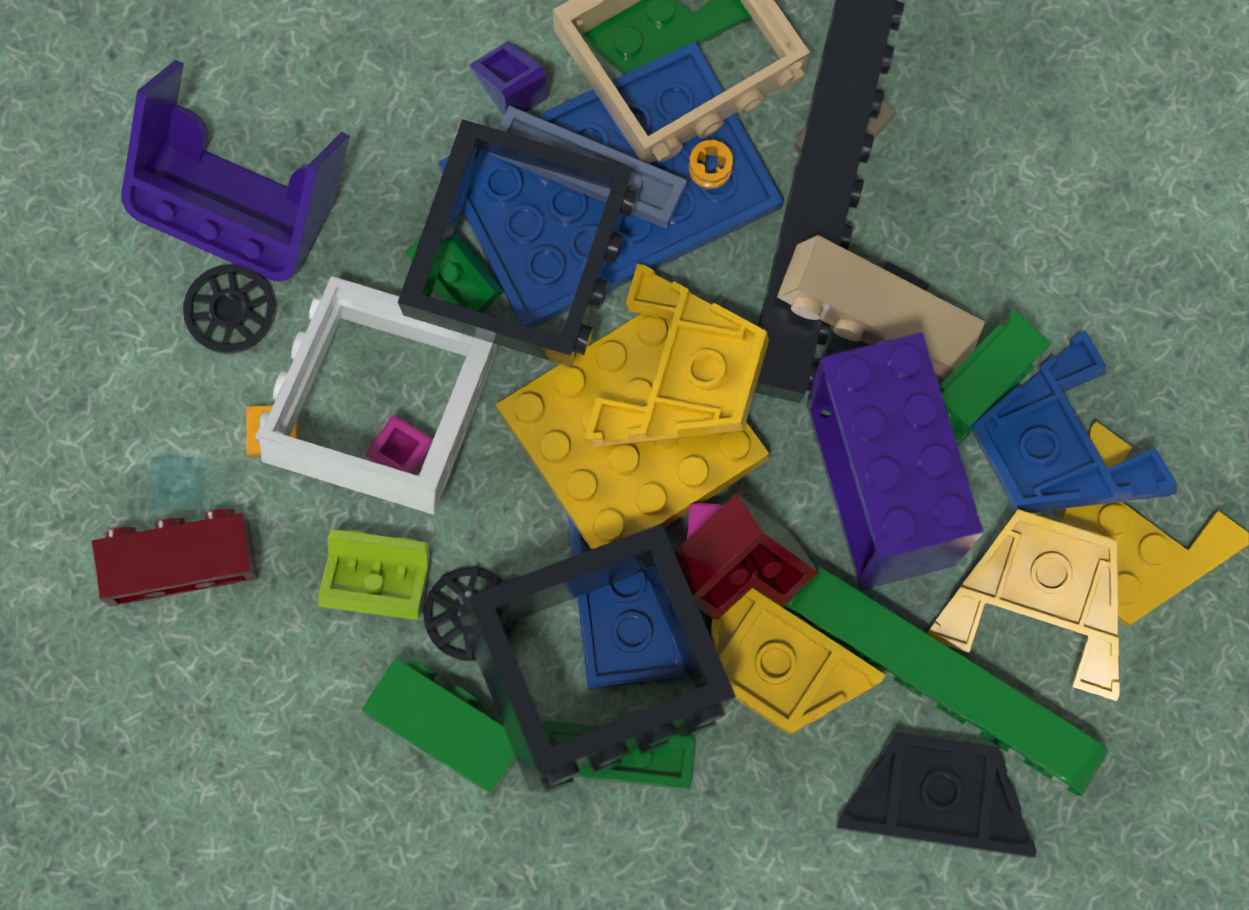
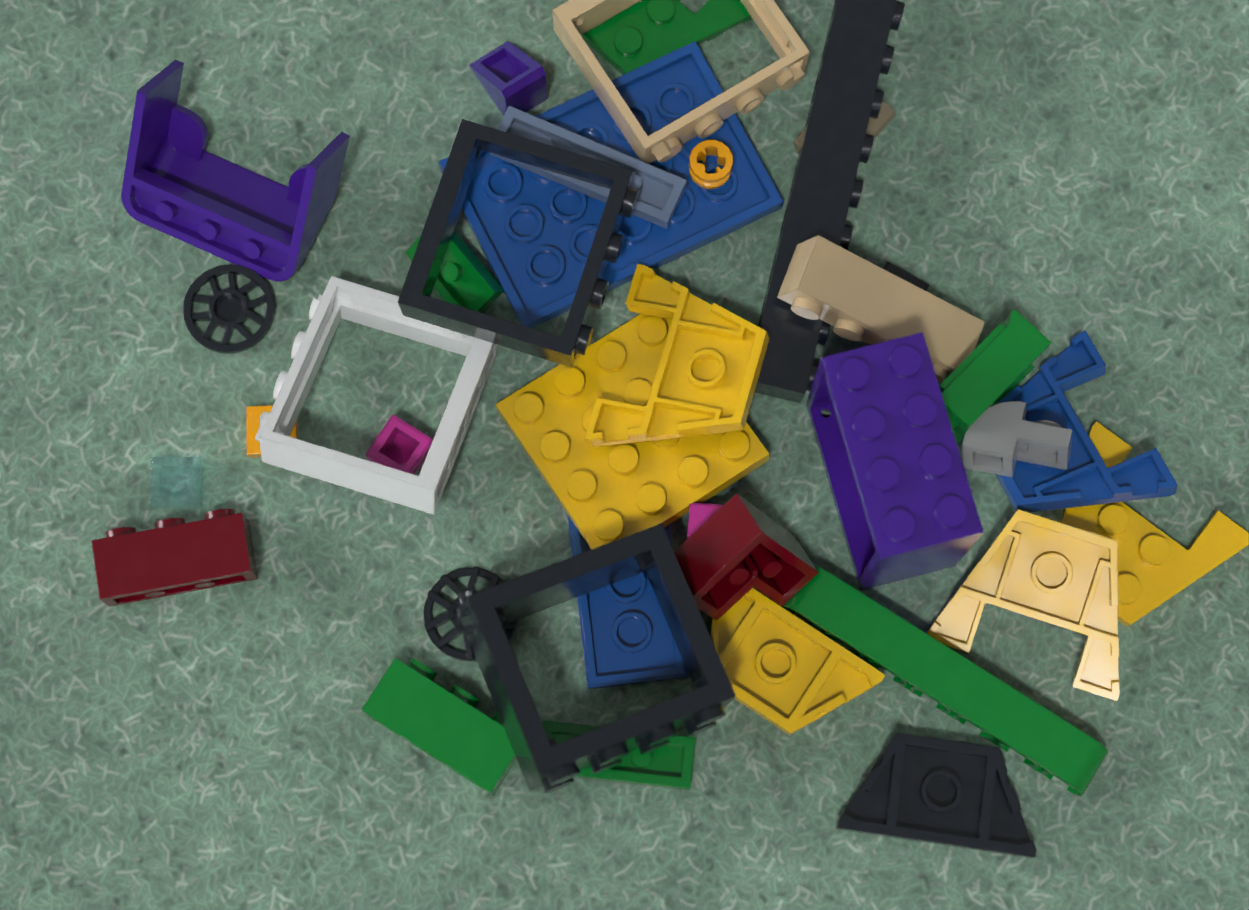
(374, 574): lime bracket -> none
(1005, 436): none -> light grey brick

